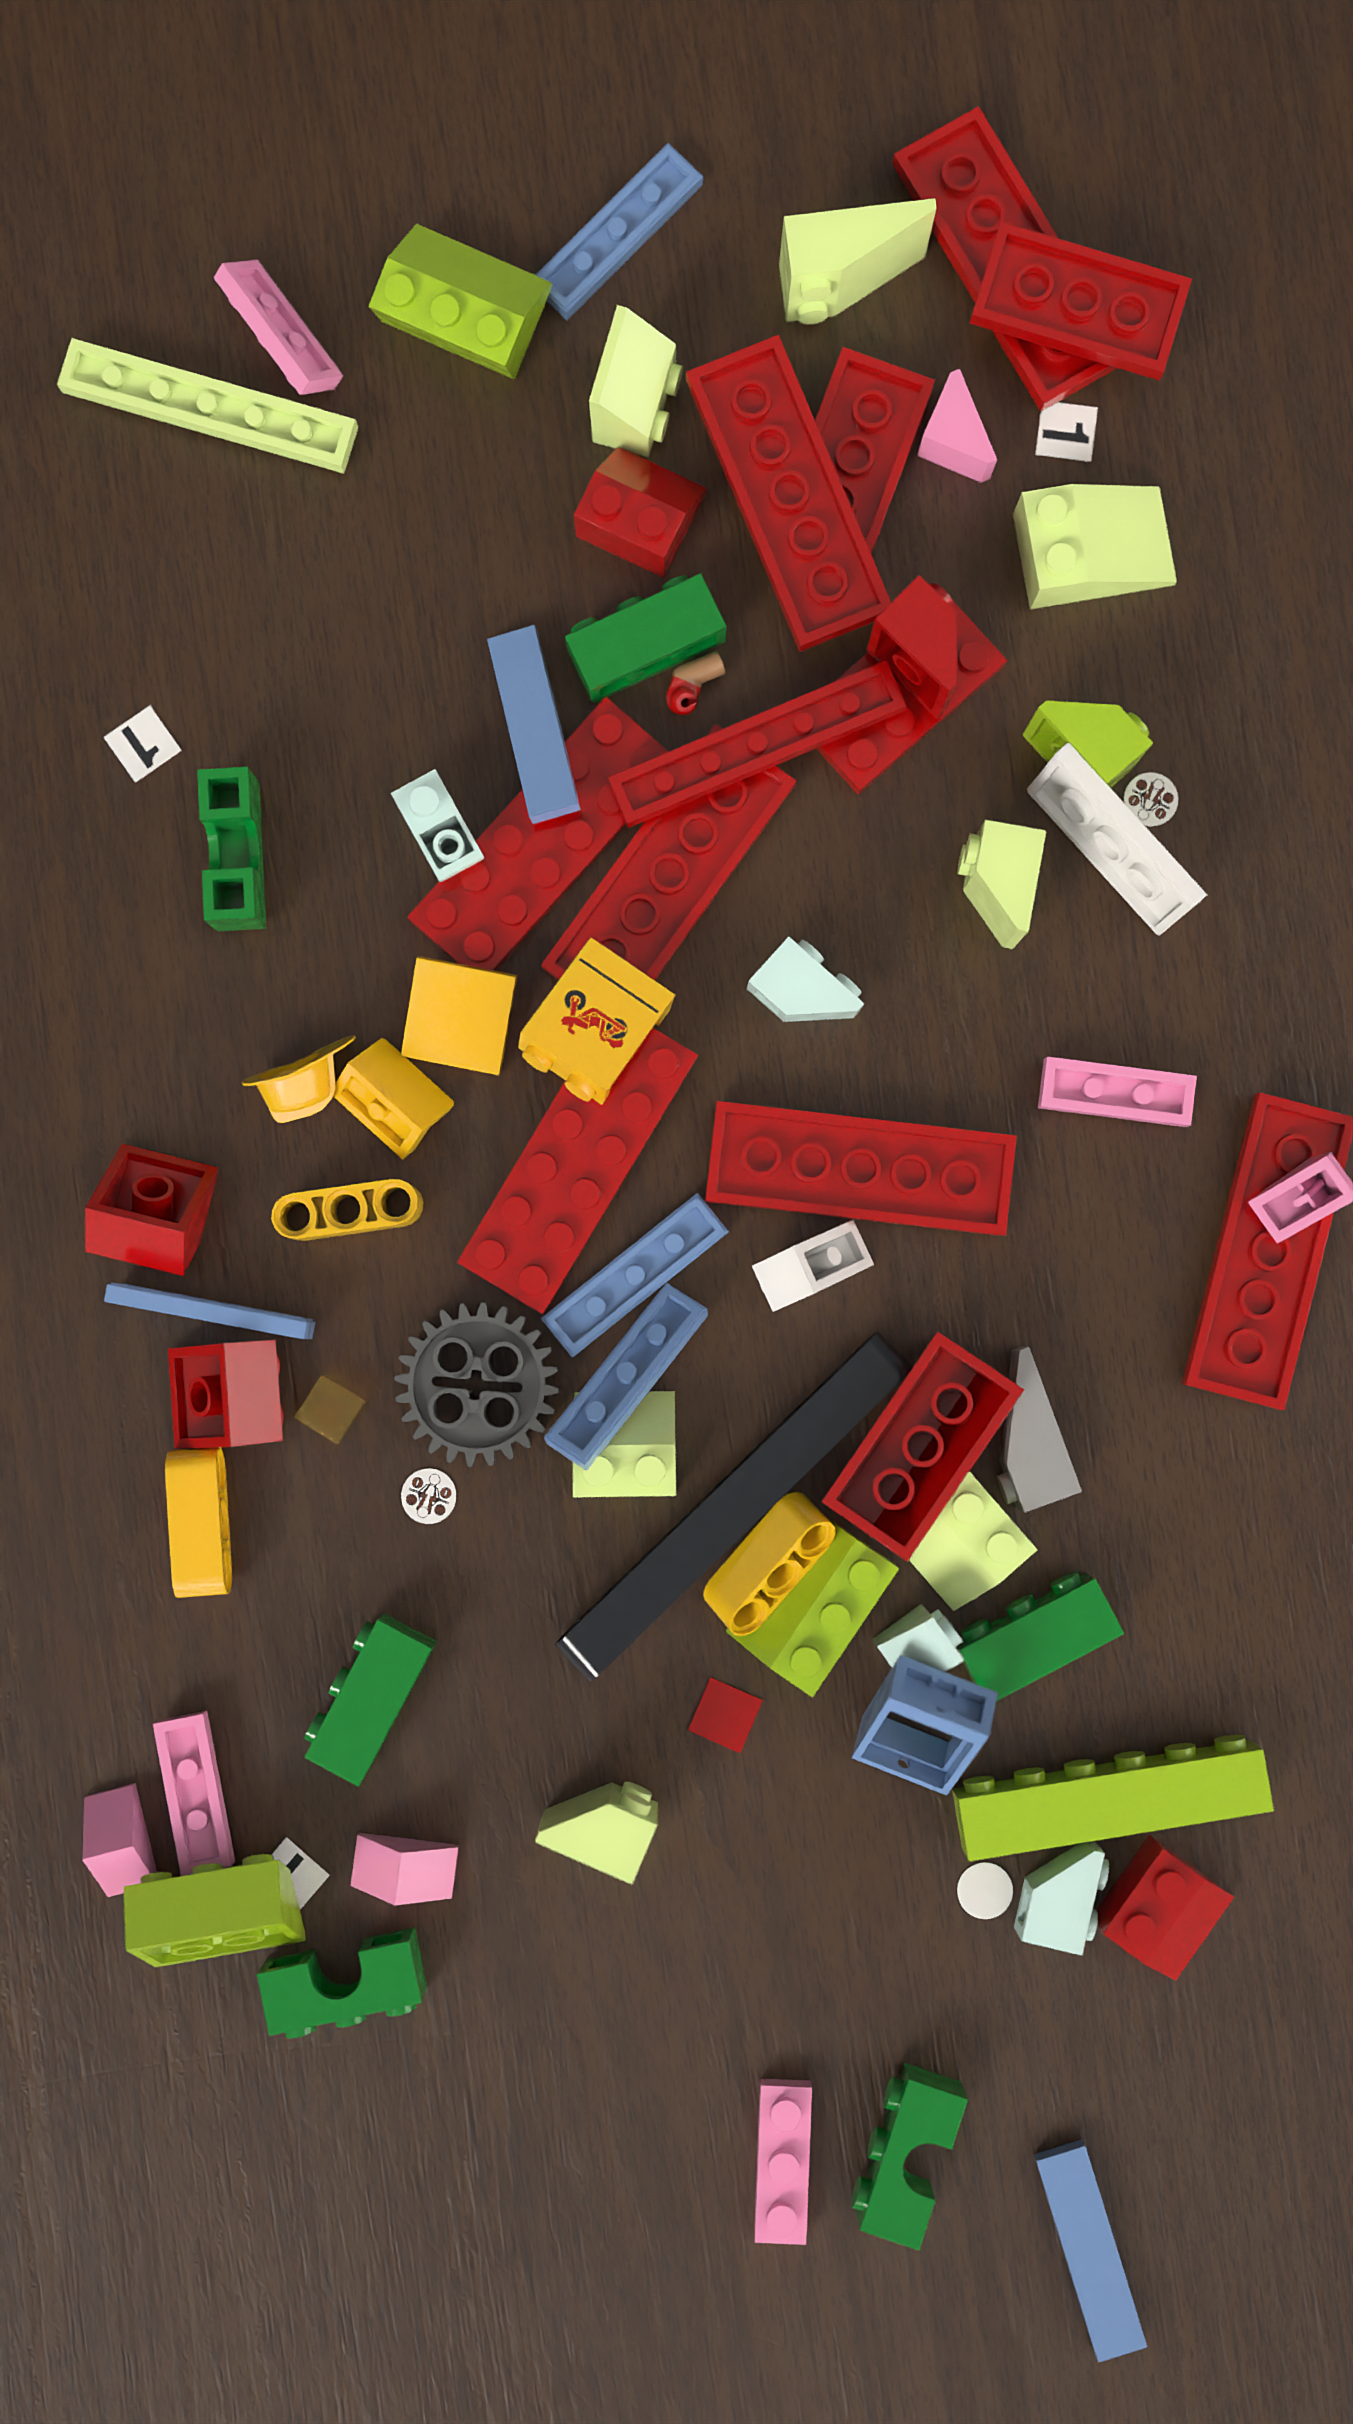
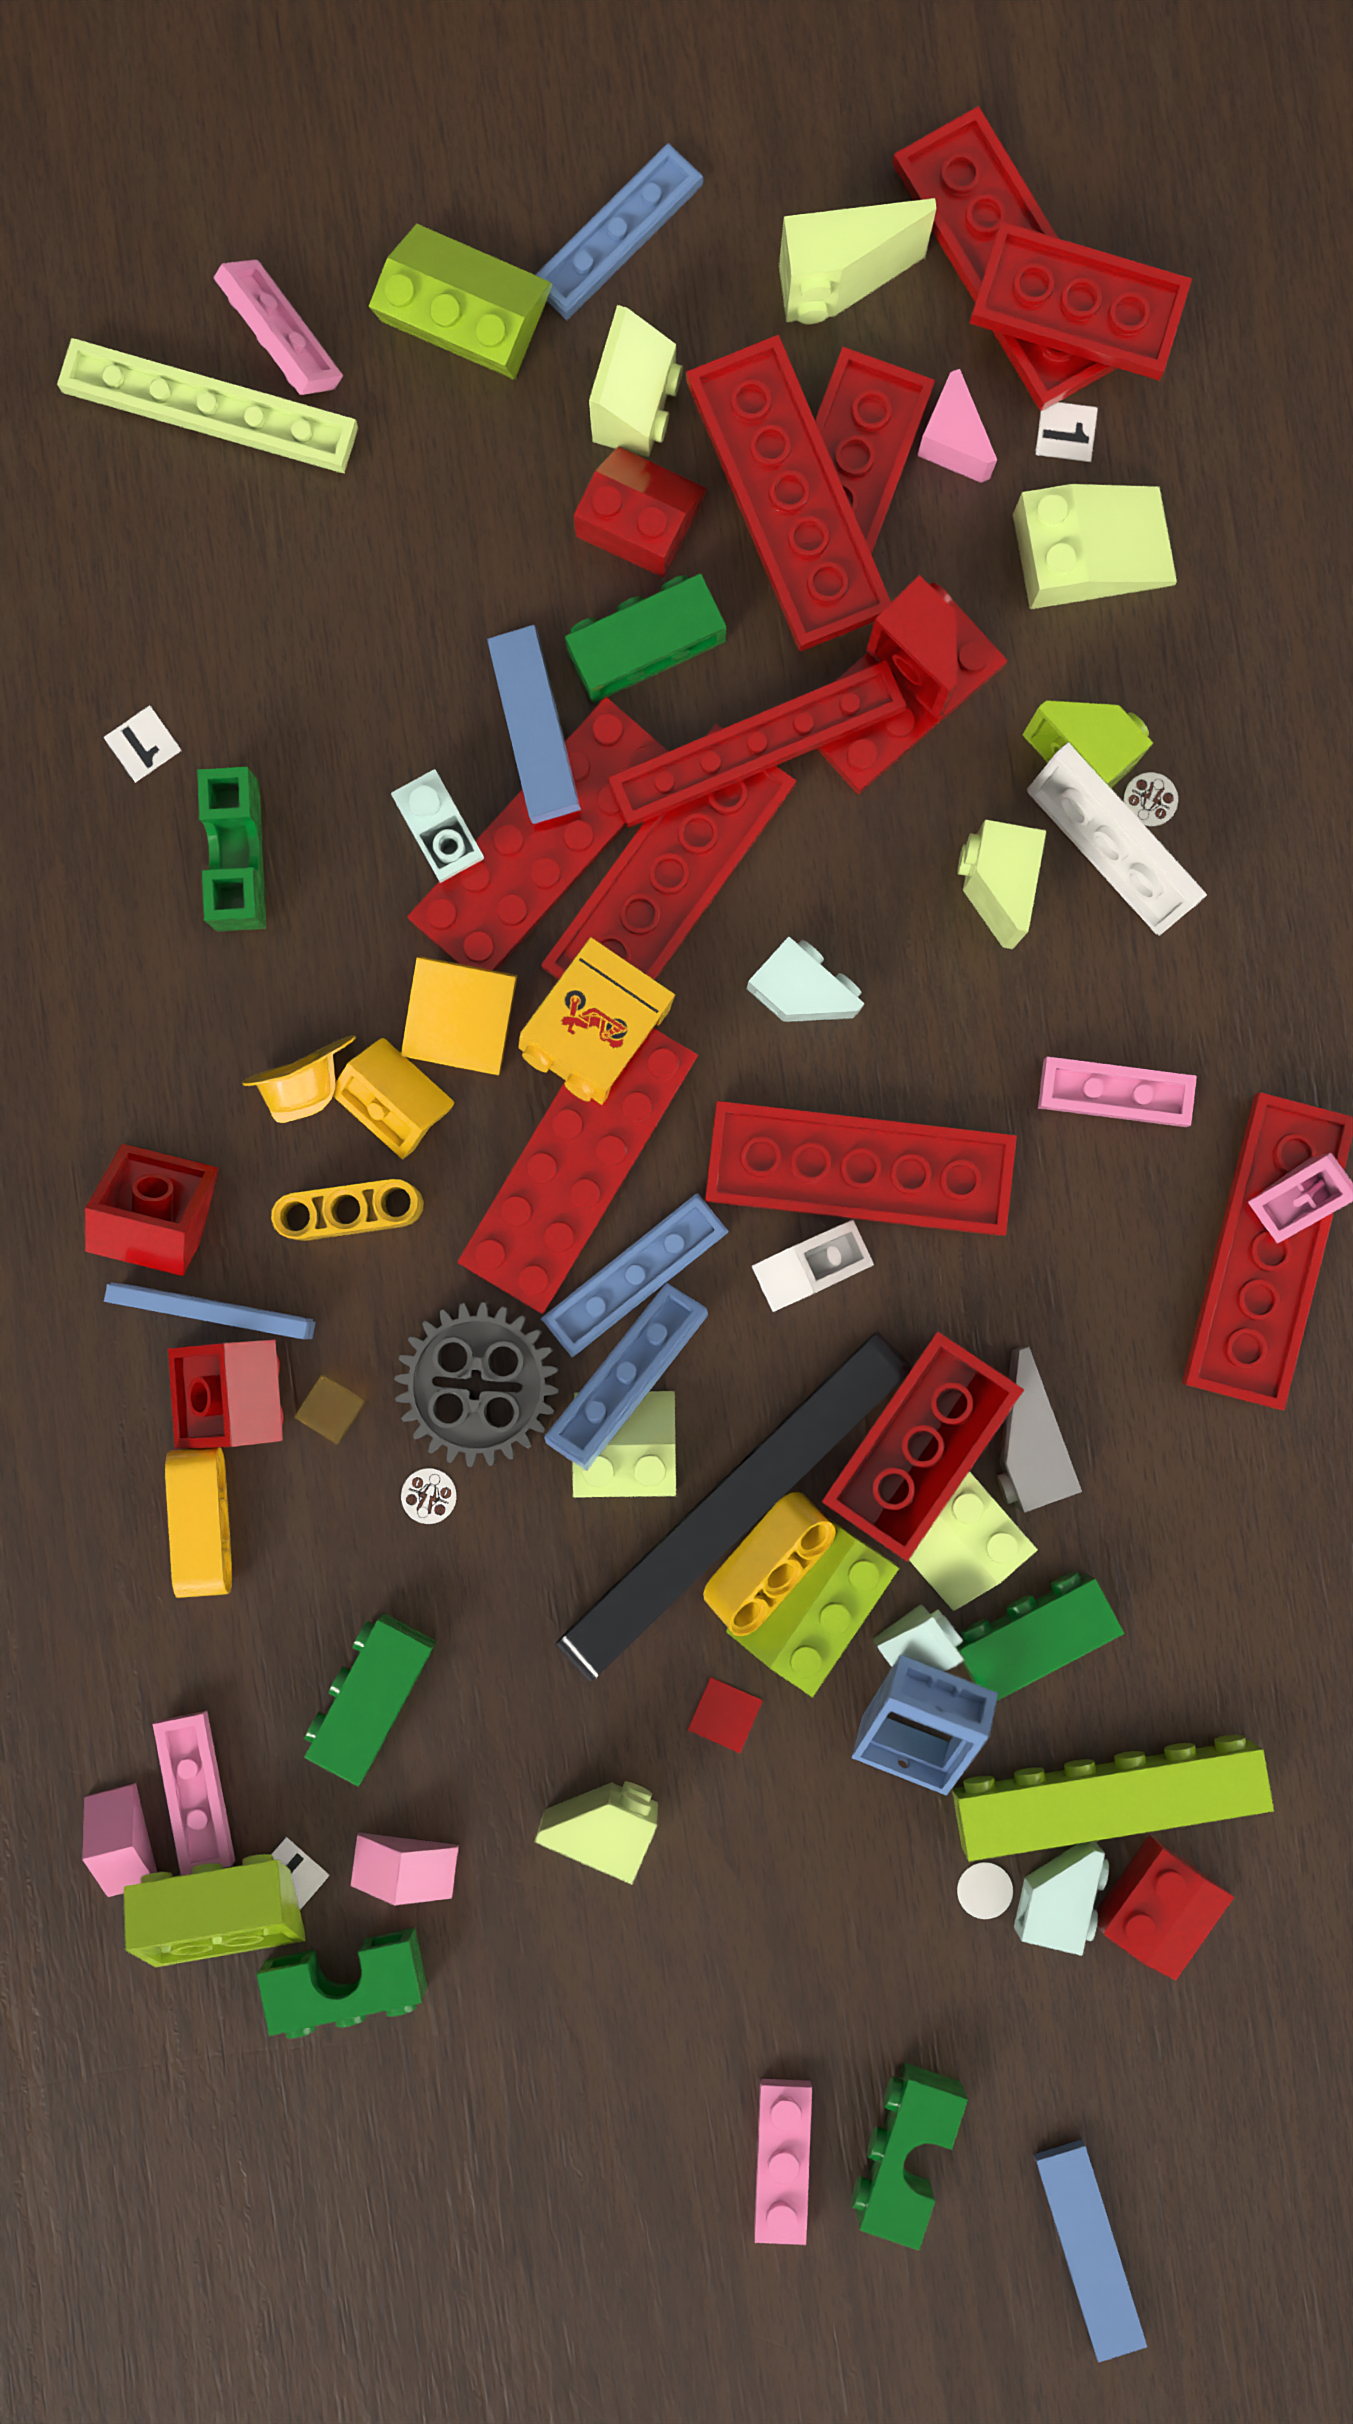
(688, 679): arm -> none

